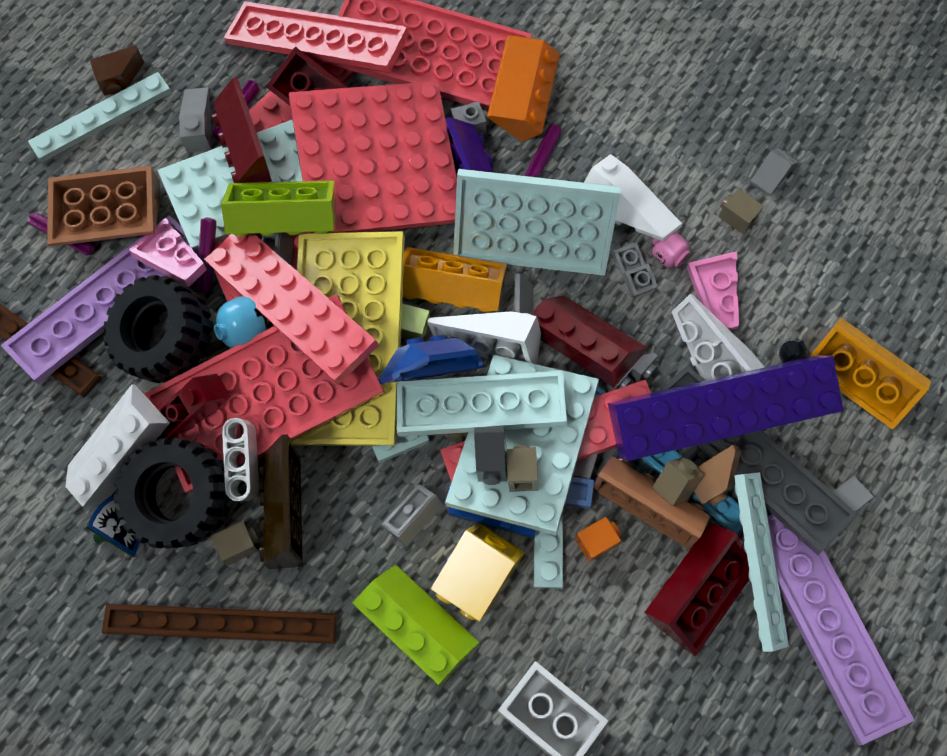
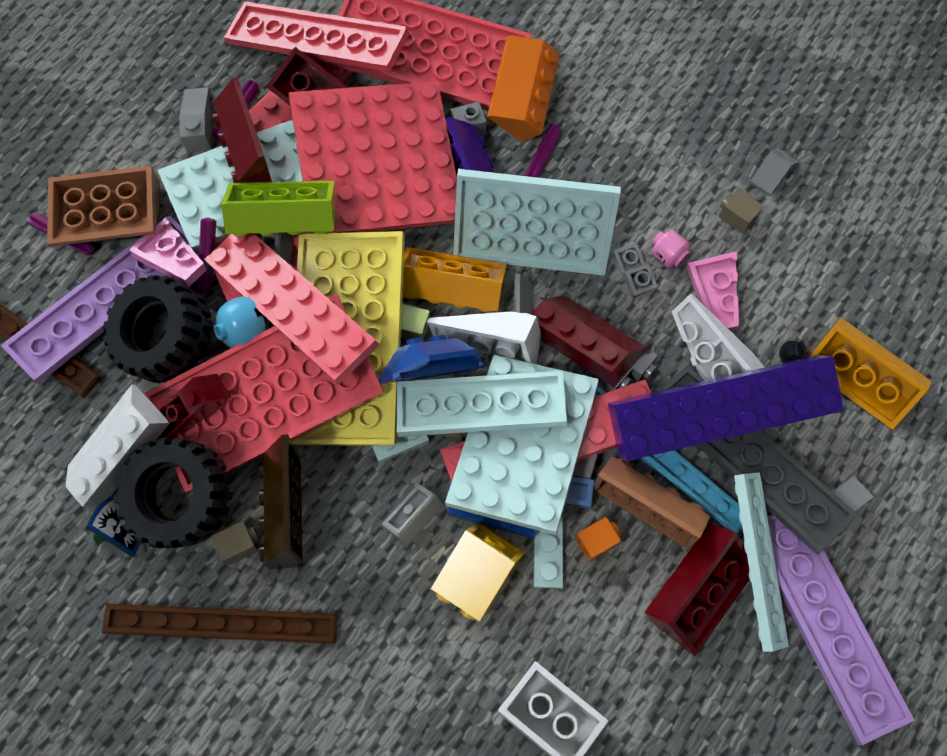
(99, 117): light aqua plate -> none
(117, 69): reddish brown slope -> none
(231, 449): white beam -> none
(416, 624): lime slope -> none
(490, 455): dark grey slope -> none
(522, 469): dark tan brick -> none
(637, 203): white wedge -> none
(678, 481): dark tan brick -> none
(718, 476): medium nougat slope -> none

